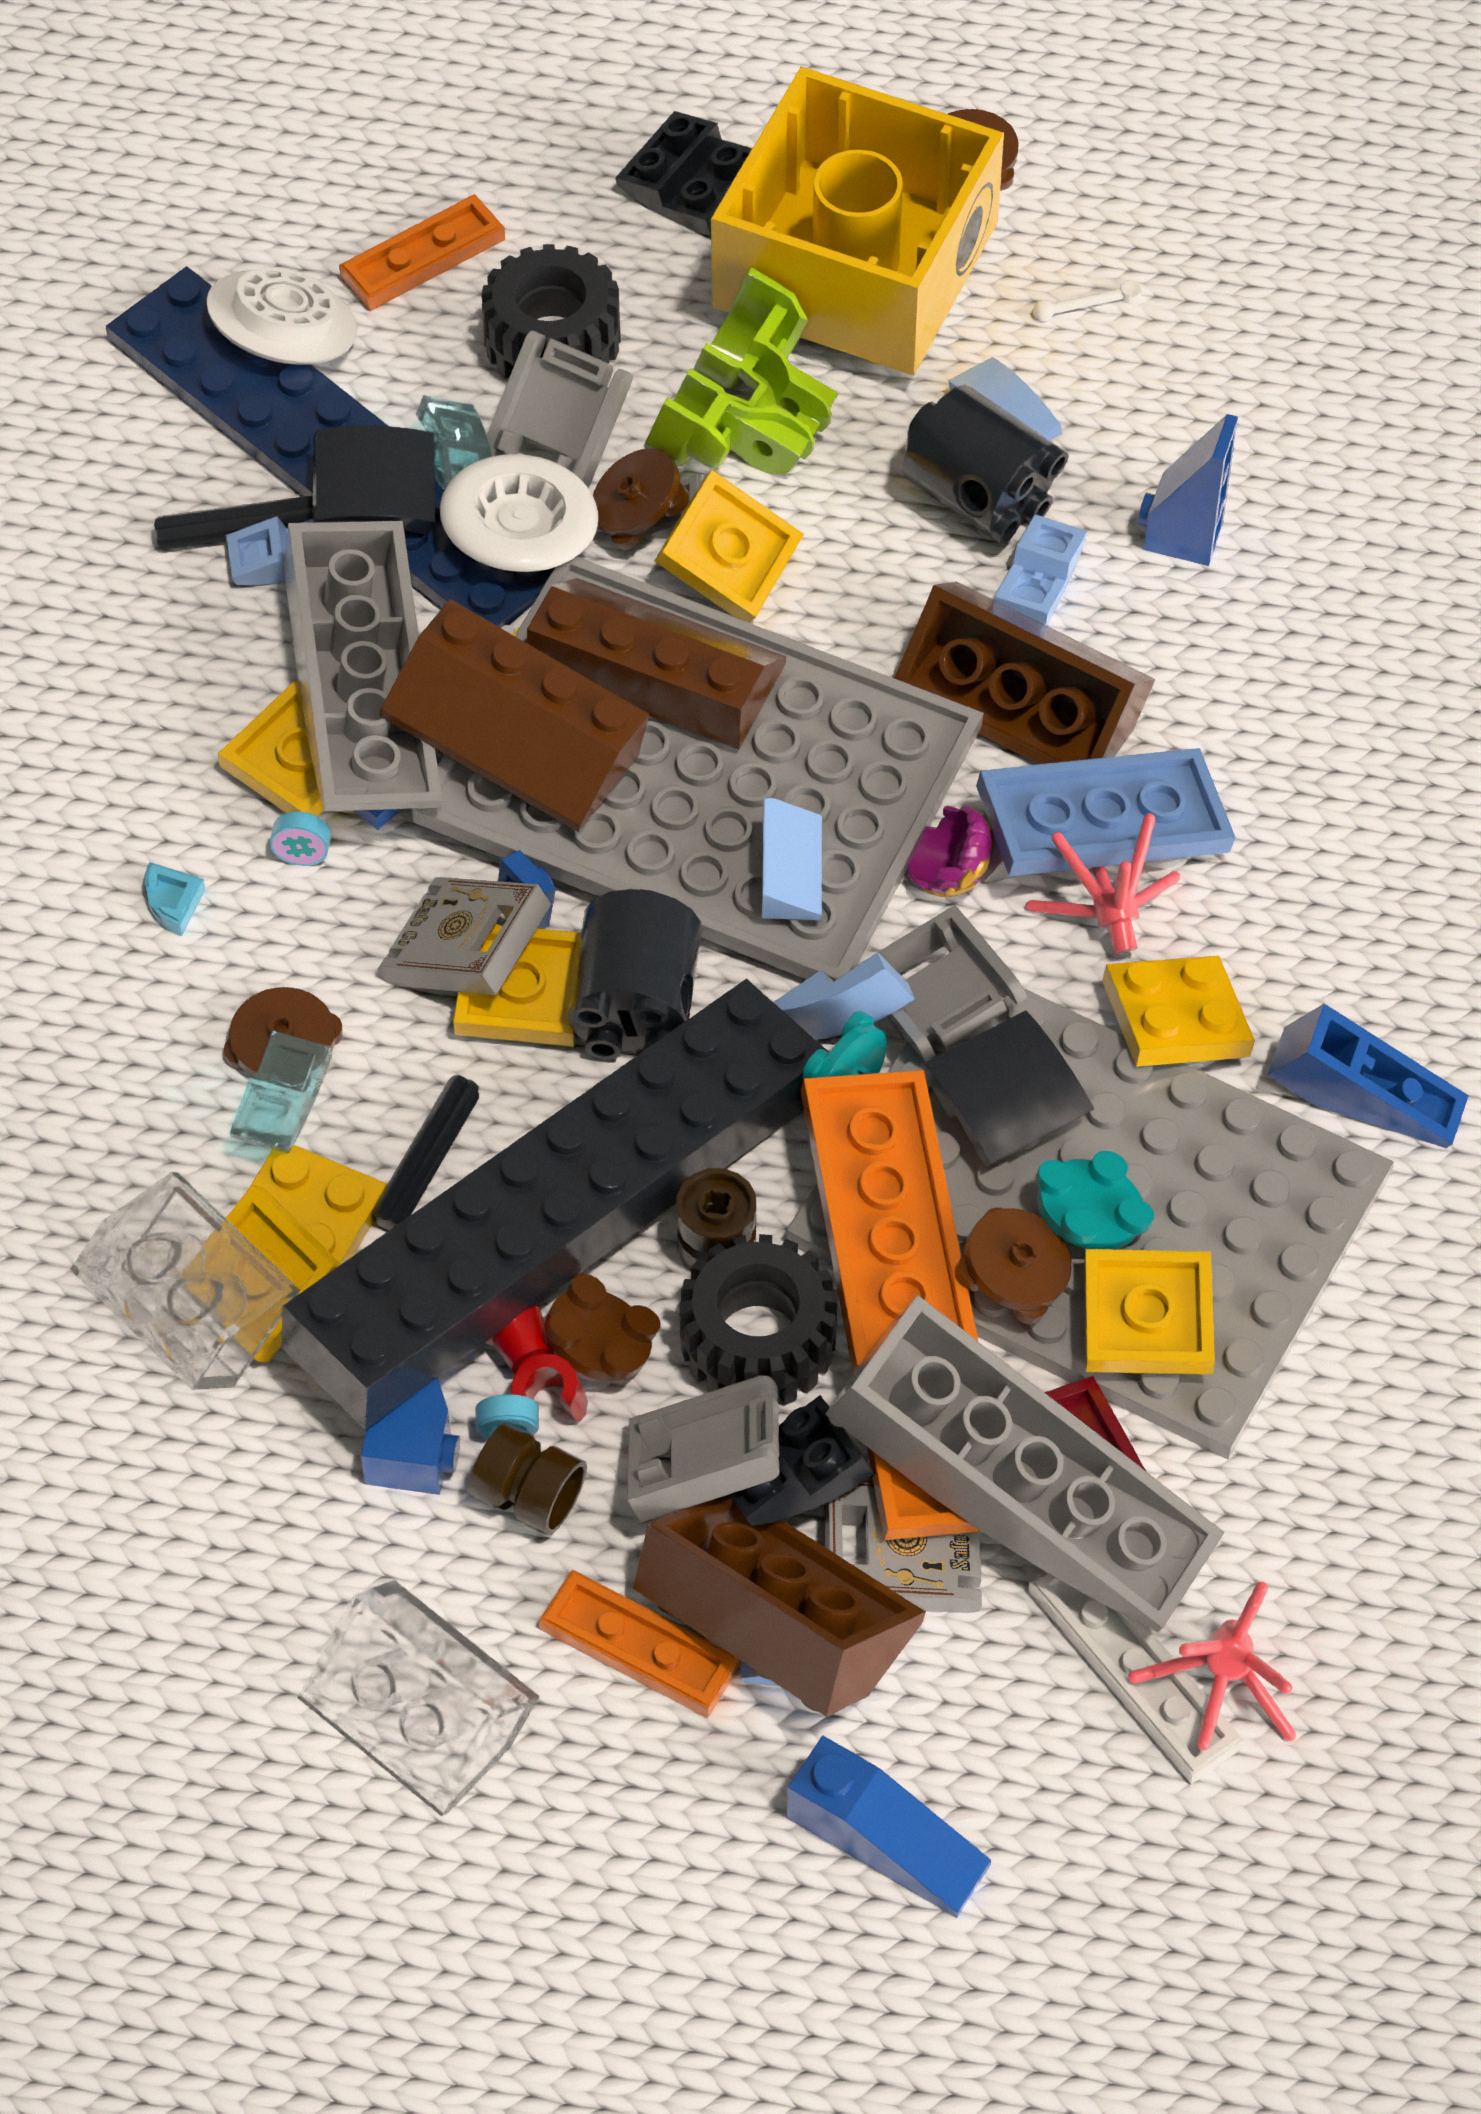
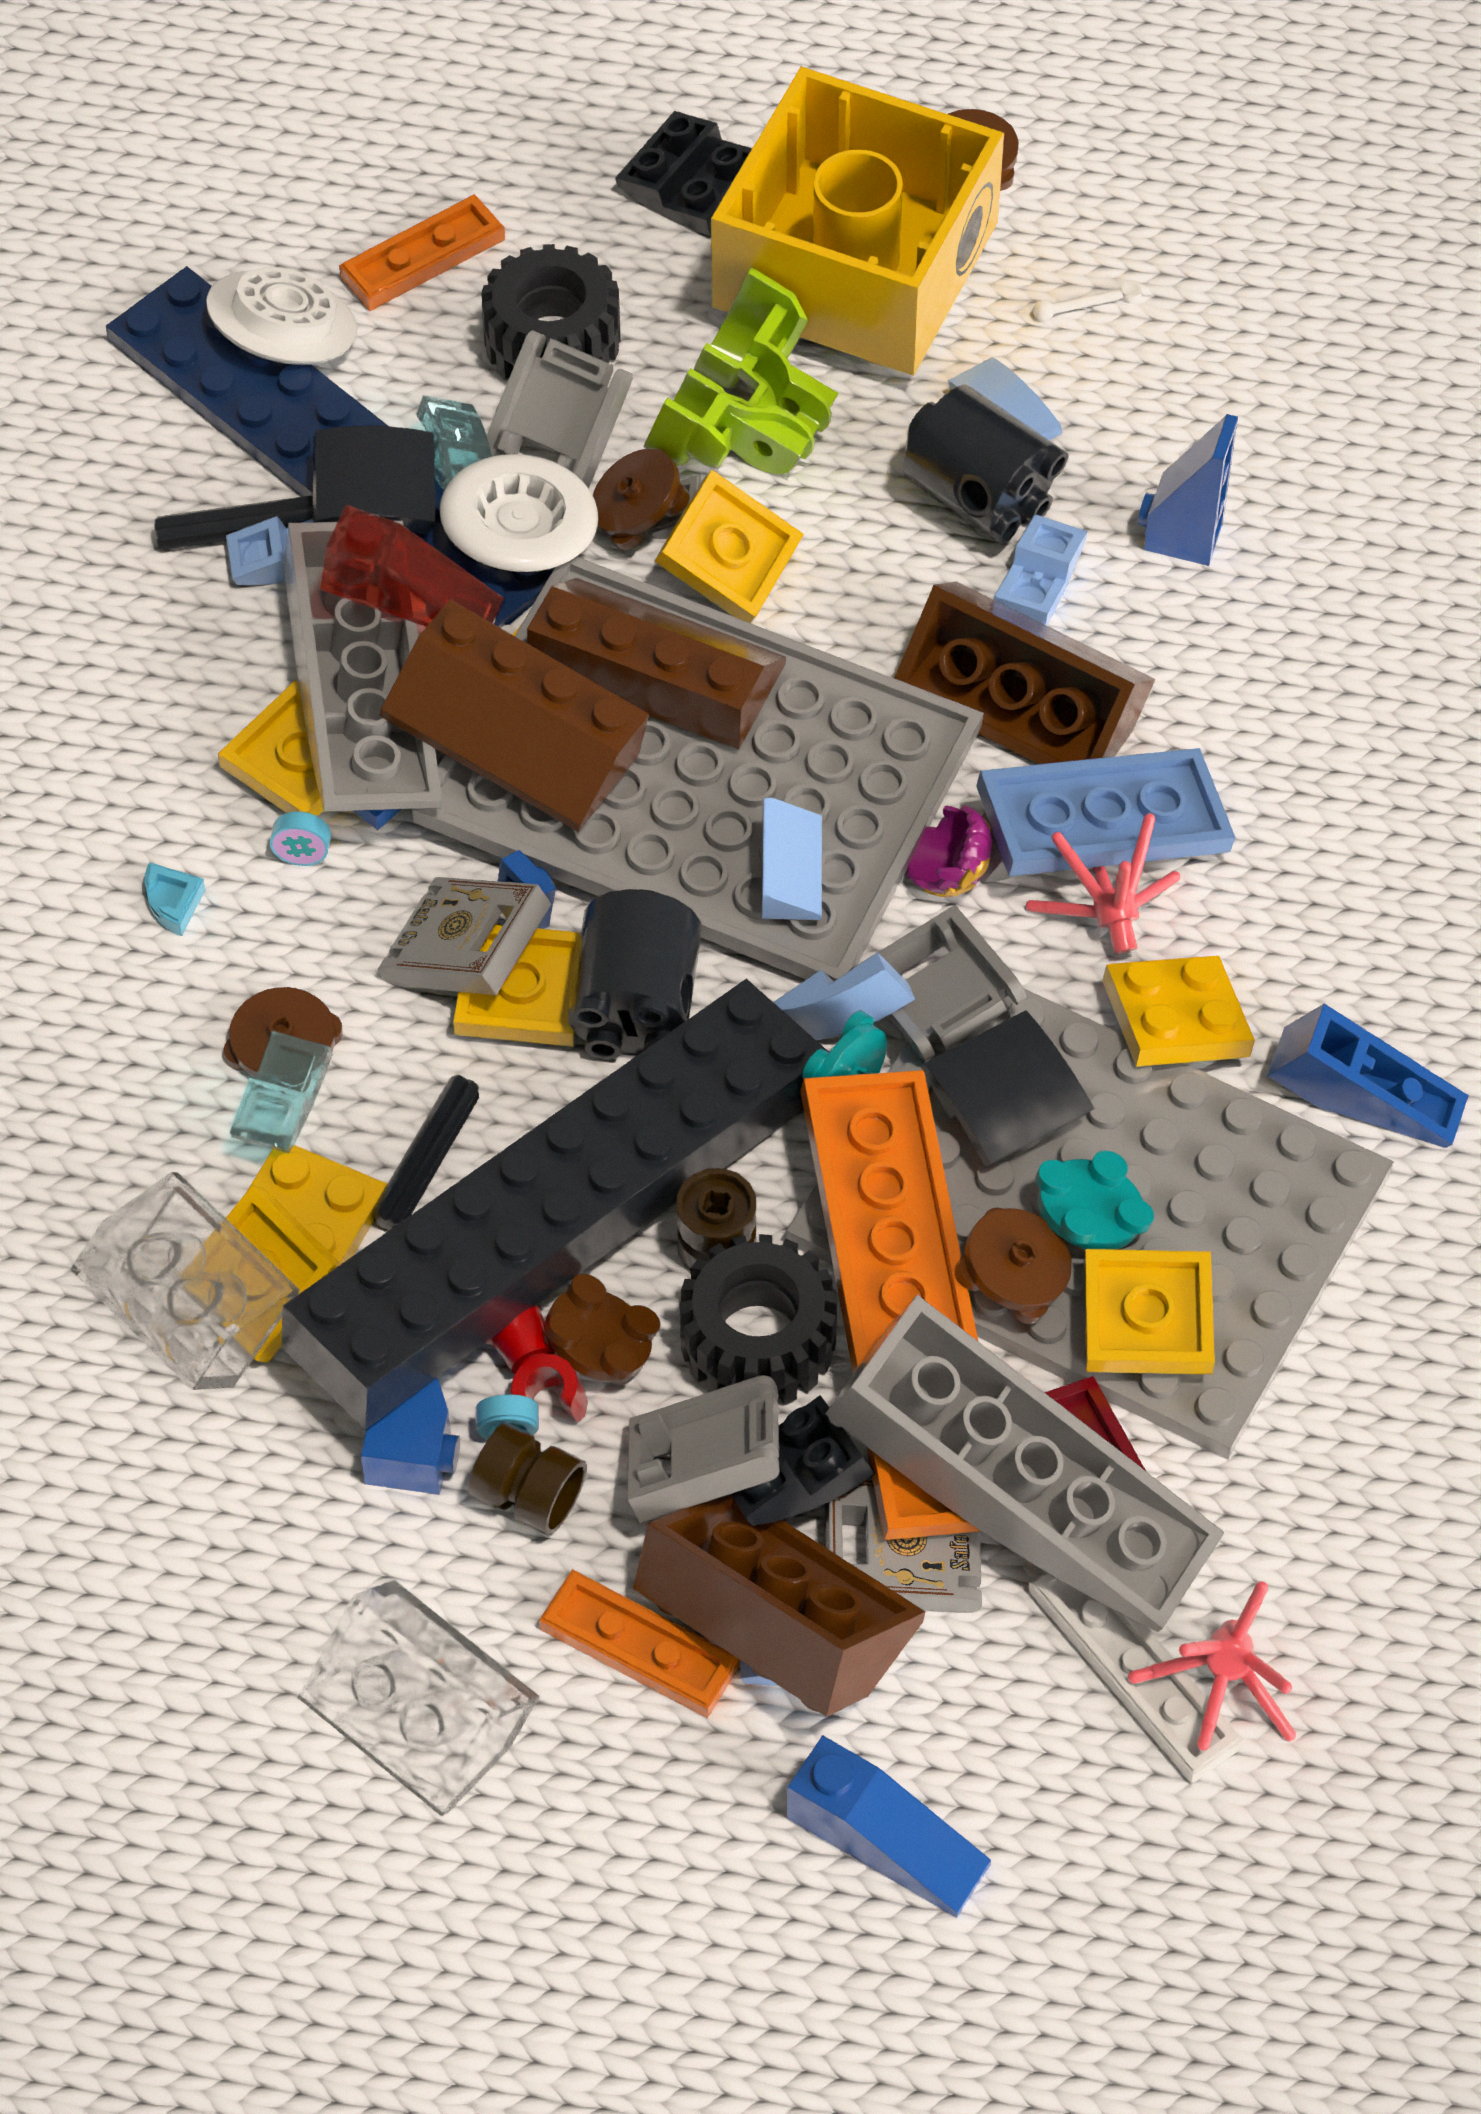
(398, 571): none -> clear red slope

